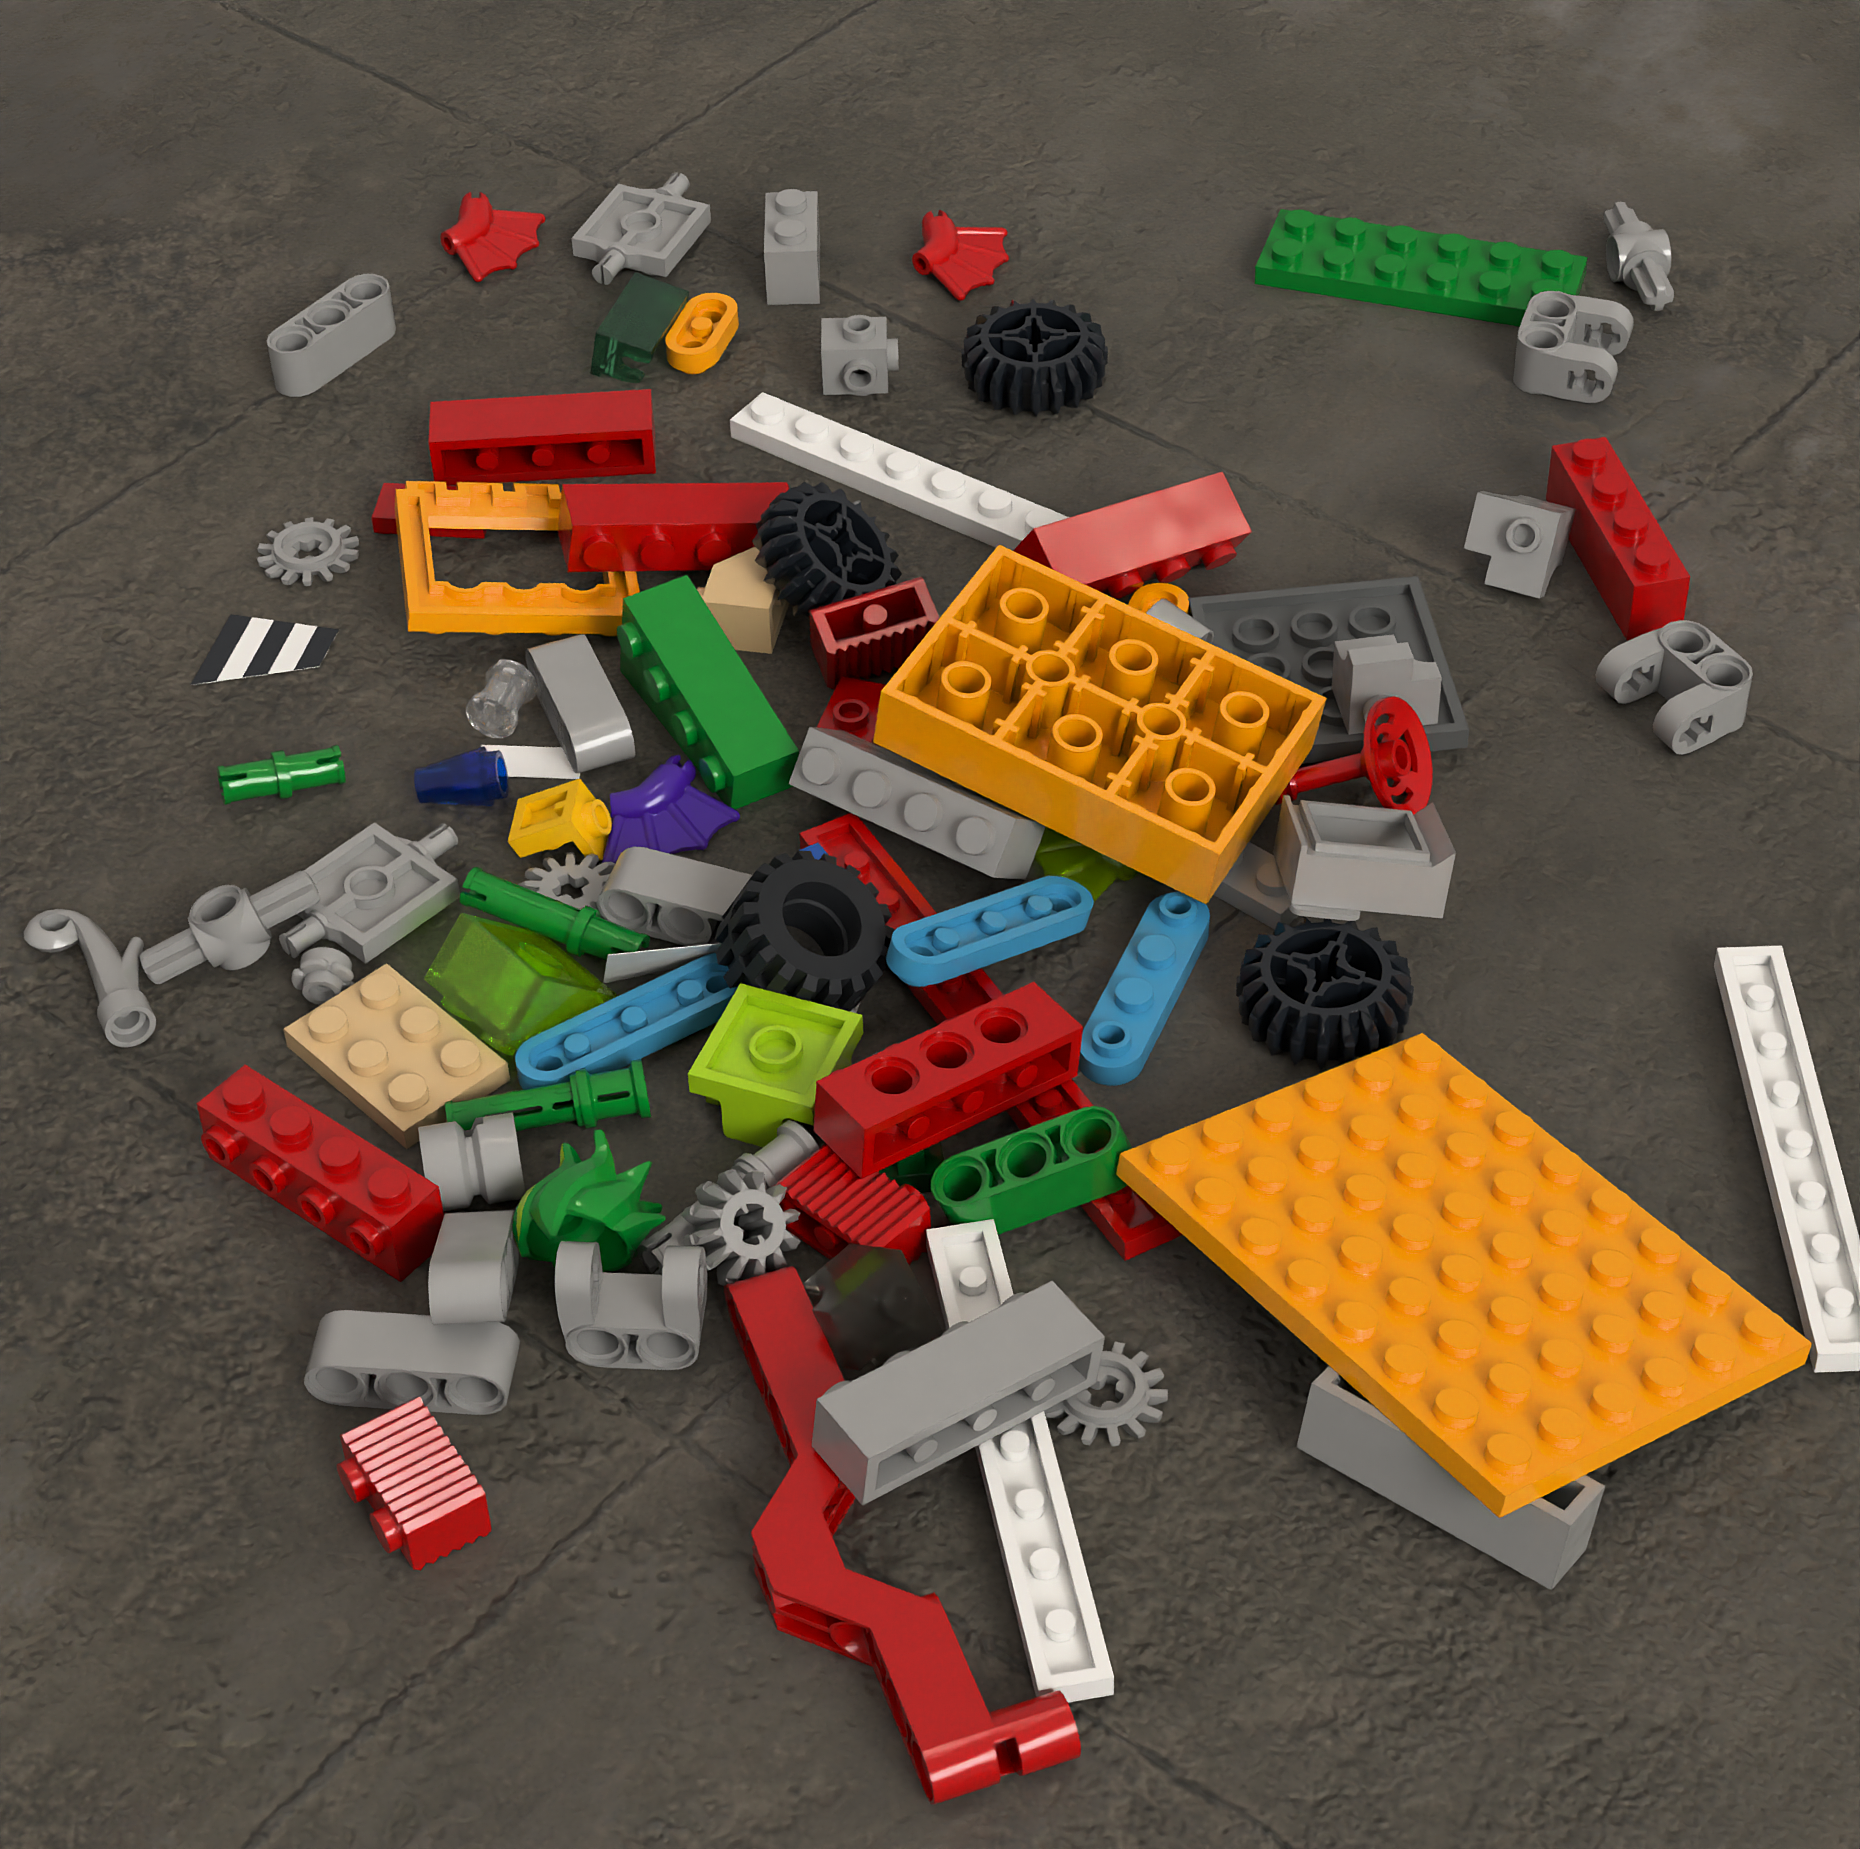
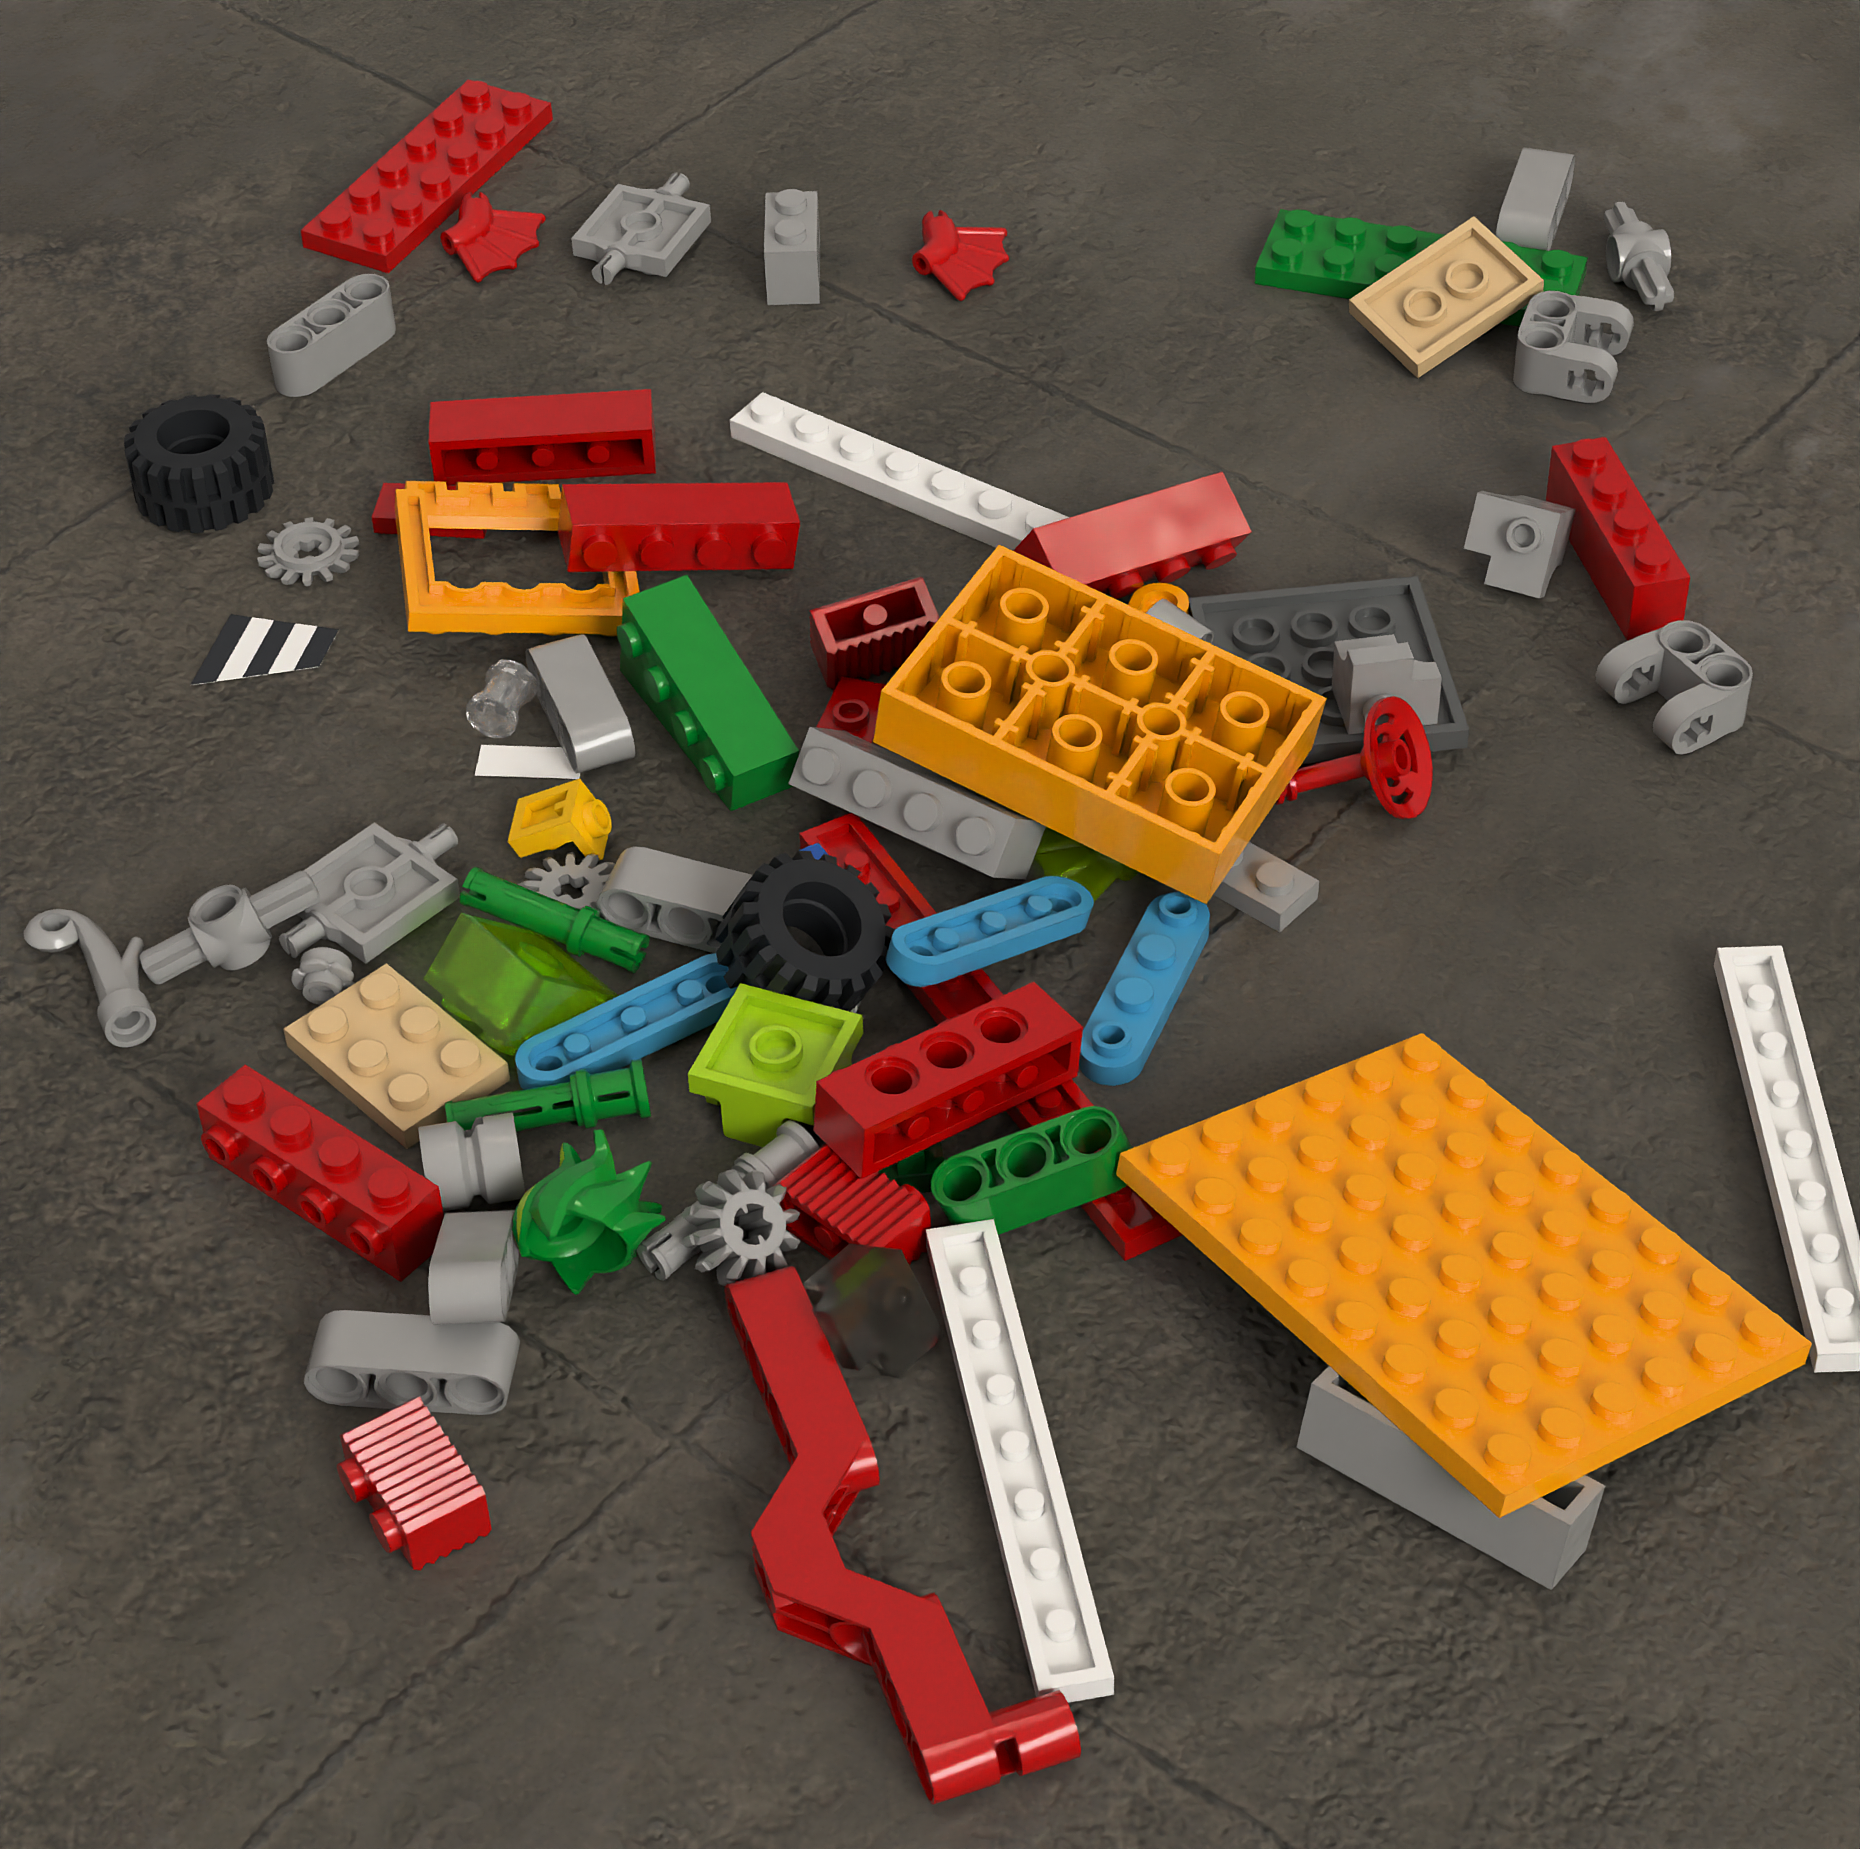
(199, 463): none -> black tyre
(281, 774): green pin -> none
(426, 176): none -> red plate
(464, 779): clear blue cone -> none
(630, 1316): light grey piece -> none
(636, 327): clear green hinge -> none
(640, 963): white sticker -> none
(665, 813): dark purple arm -> none
(701, 332): light orange plate -> none
(745, 603): tan slope -> none
(822, 548): black gear -> none
(857, 355): light grey brick -> none
(956, 1391): light grey brick -> none
(1034, 357): black gear -> none
(1131, 1390): light grey gear -> none
(1324, 991): black gear -> none
(1362, 860): light grey piece -> none
(1445, 296): none -> tan plate
(1536, 198): none -> light grey beam

